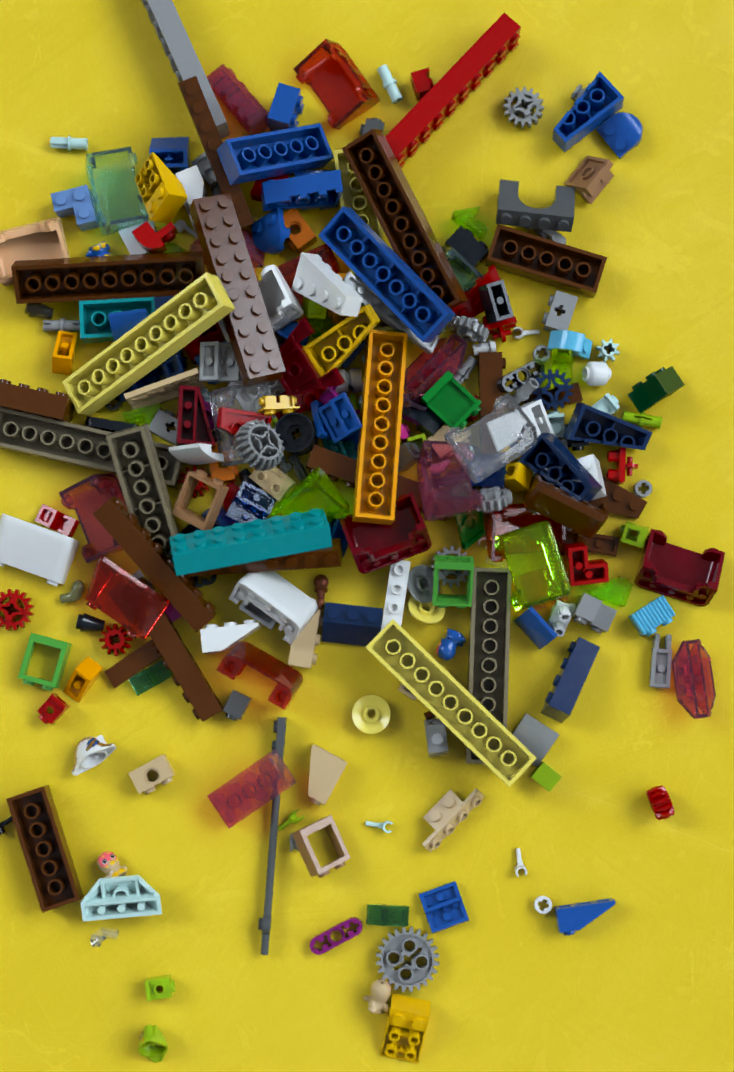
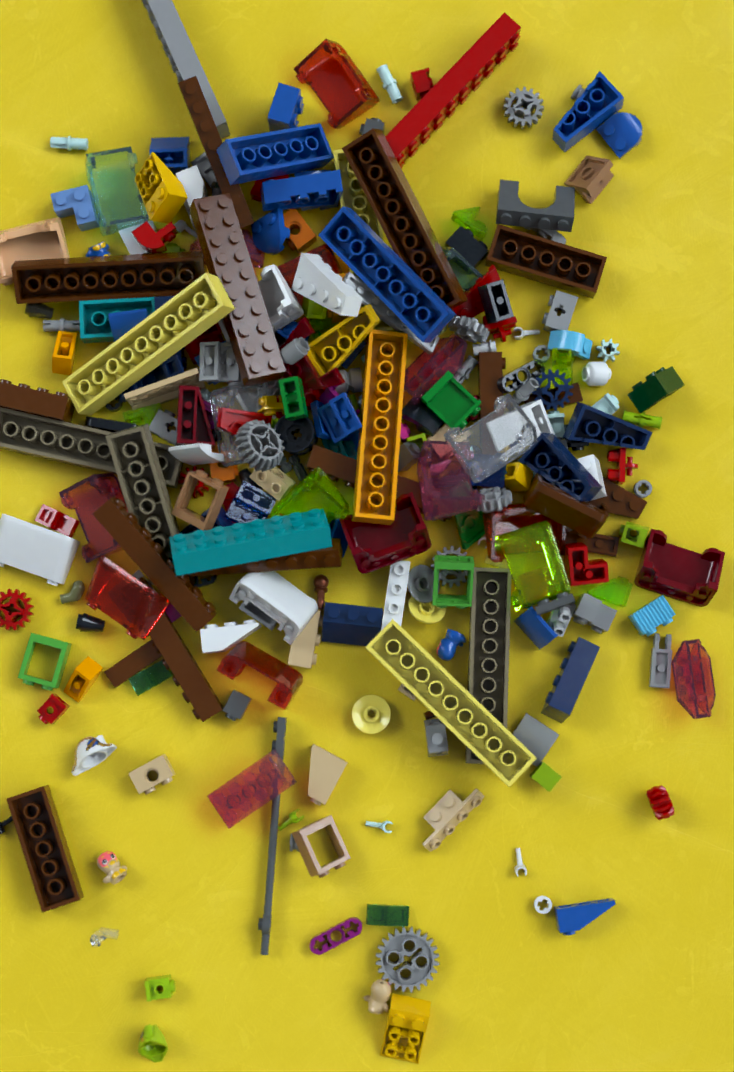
(109, 642): red gear -> none
(120, 899): light aqua wedge -> none
(239, 100): clear pink wedge -> none
(293, 398): none -> green brick
(295, 350): none -> light grey brick
(408, 403): hand -> none
(443, 907): blue slope -> none
(547, 606): none -> dark grey wing

